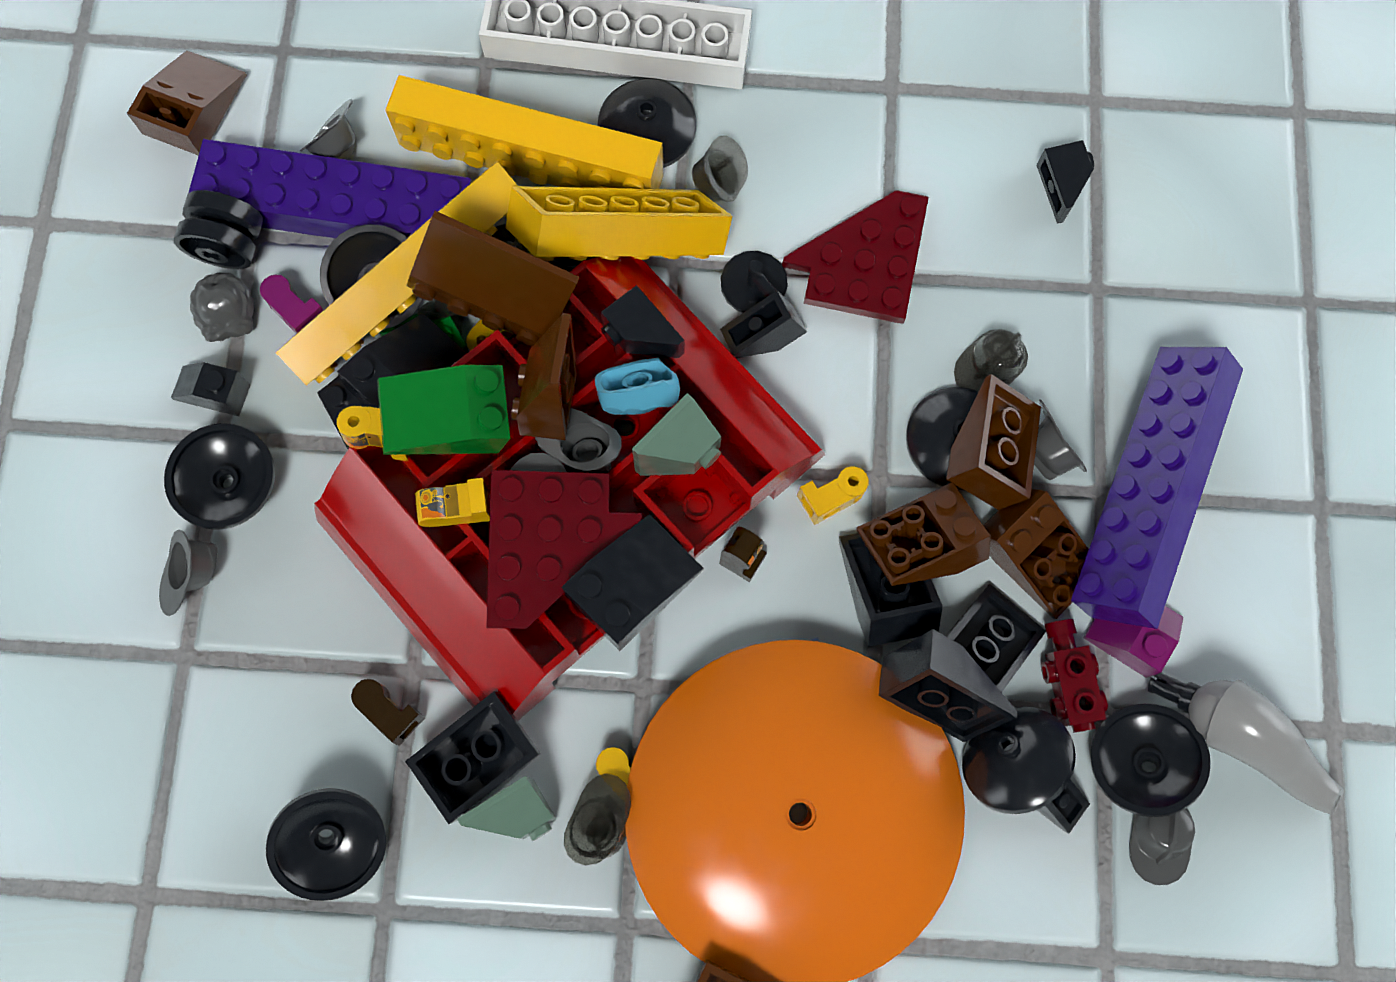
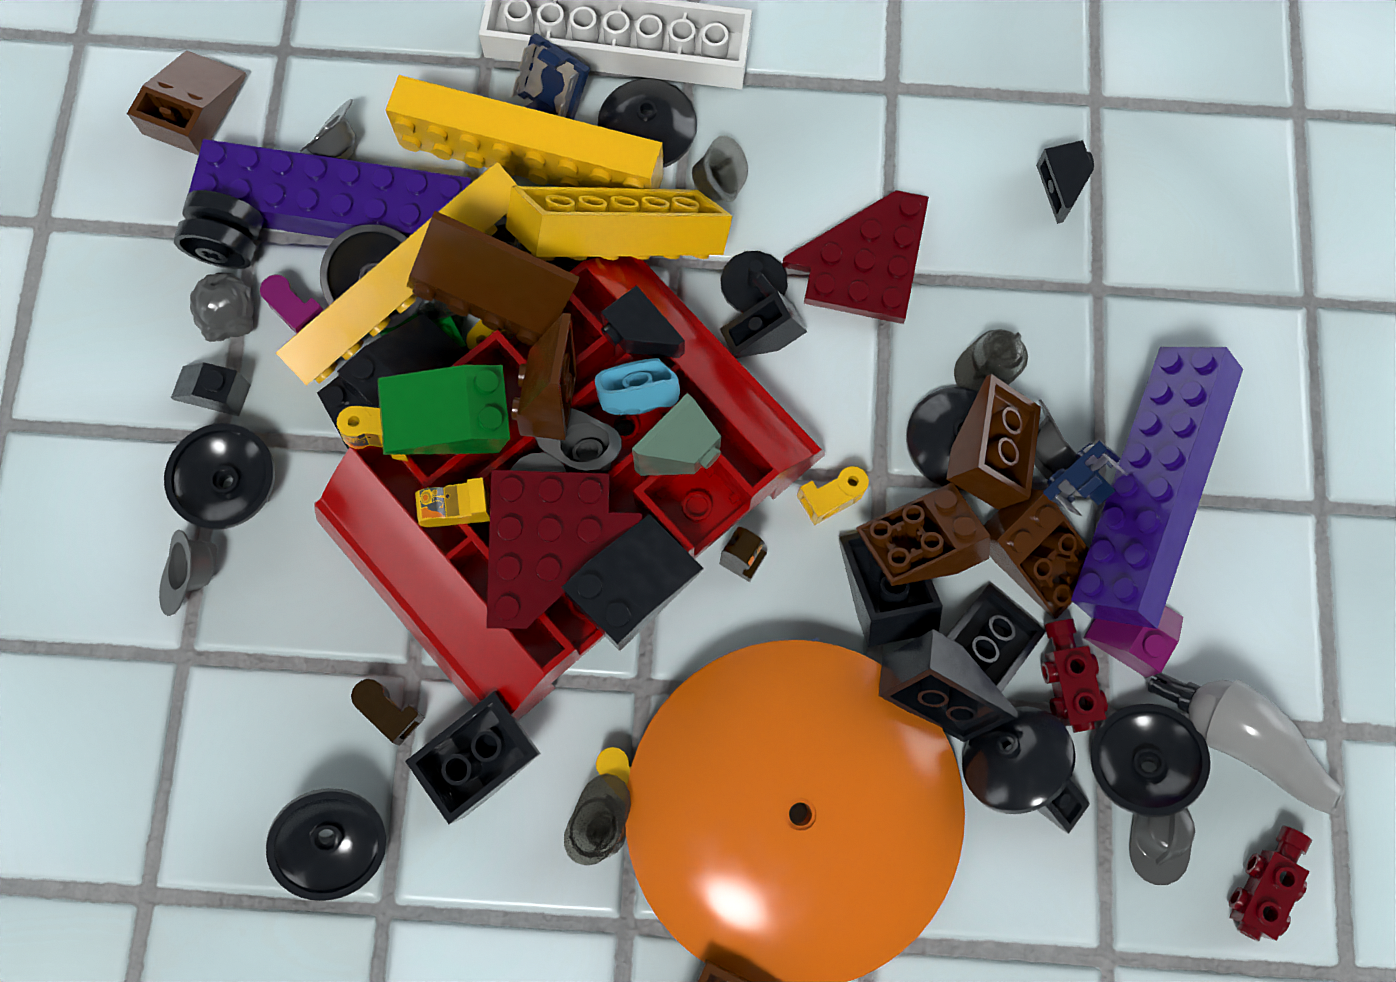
(513, 812): sand green slope -> none
(550, 78): none -> piece
(1084, 477): none -> dark blue piece
(1265, 888): none -> dark red brick

